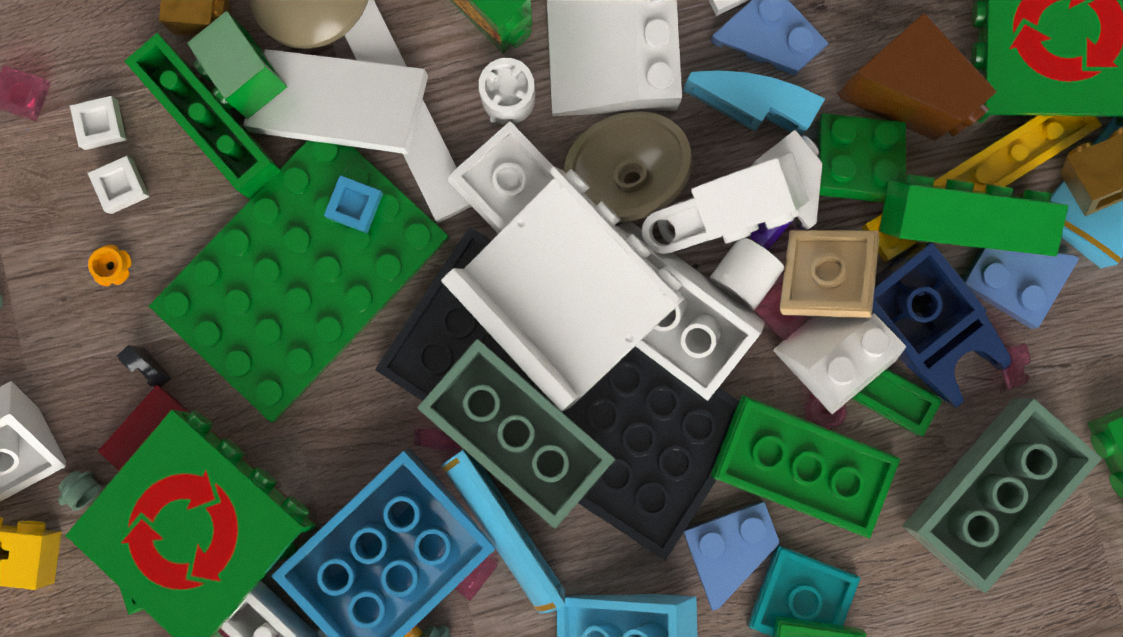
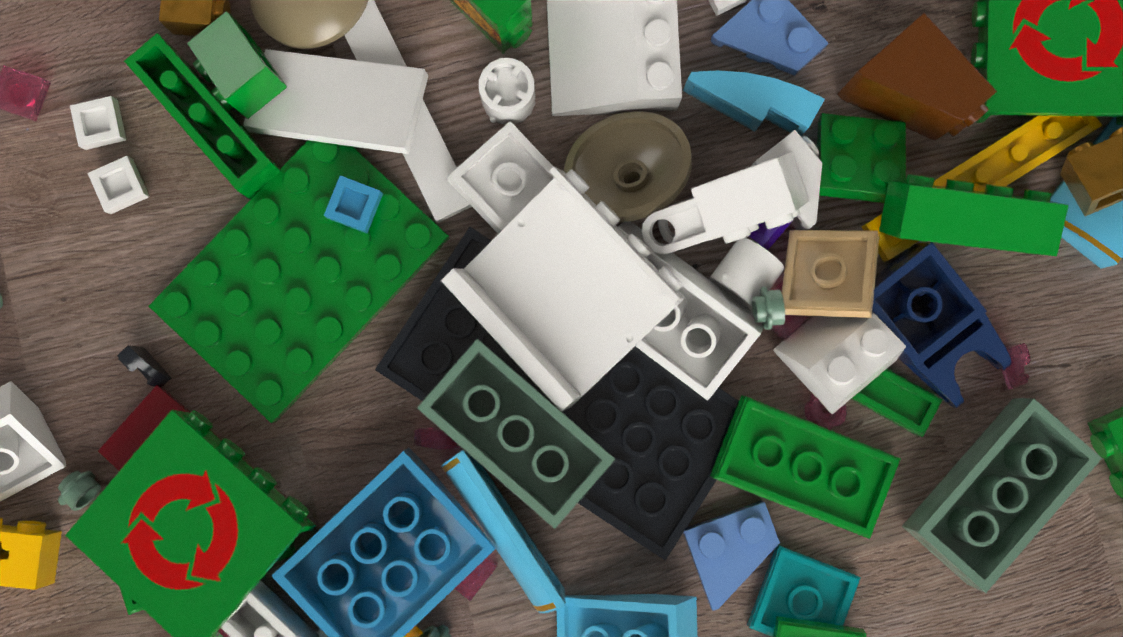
(99, 263): light orange plate -> none
(768, 308): none -> sand green plate
(1019, 282): medium blue wing -> none

